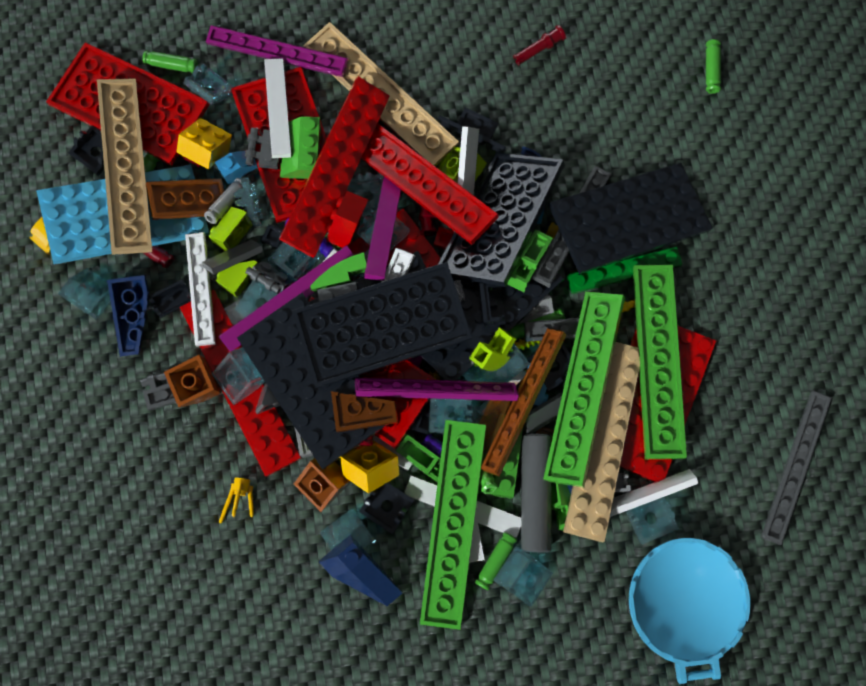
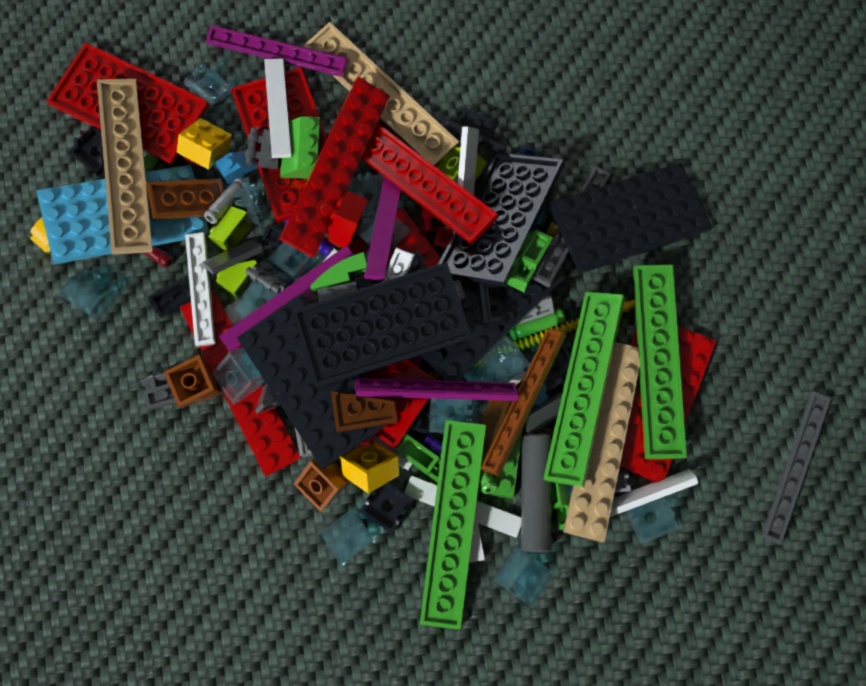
(129, 308): dark blue wedge -> none
(169, 61): bright green axle -> none
(239, 488): yellow plant -> none
(356, 568): dark blue wedge -> none
(495, 354): lime brick -> none
(496, 561): bright green axle -> none
(536, 329): dark grey tile -> none
(547, 41): dark red pin -> none
(620, 270): green plate -> none
(689, 604): medium azure dish -> none
(713, 66): bright green axle -> none

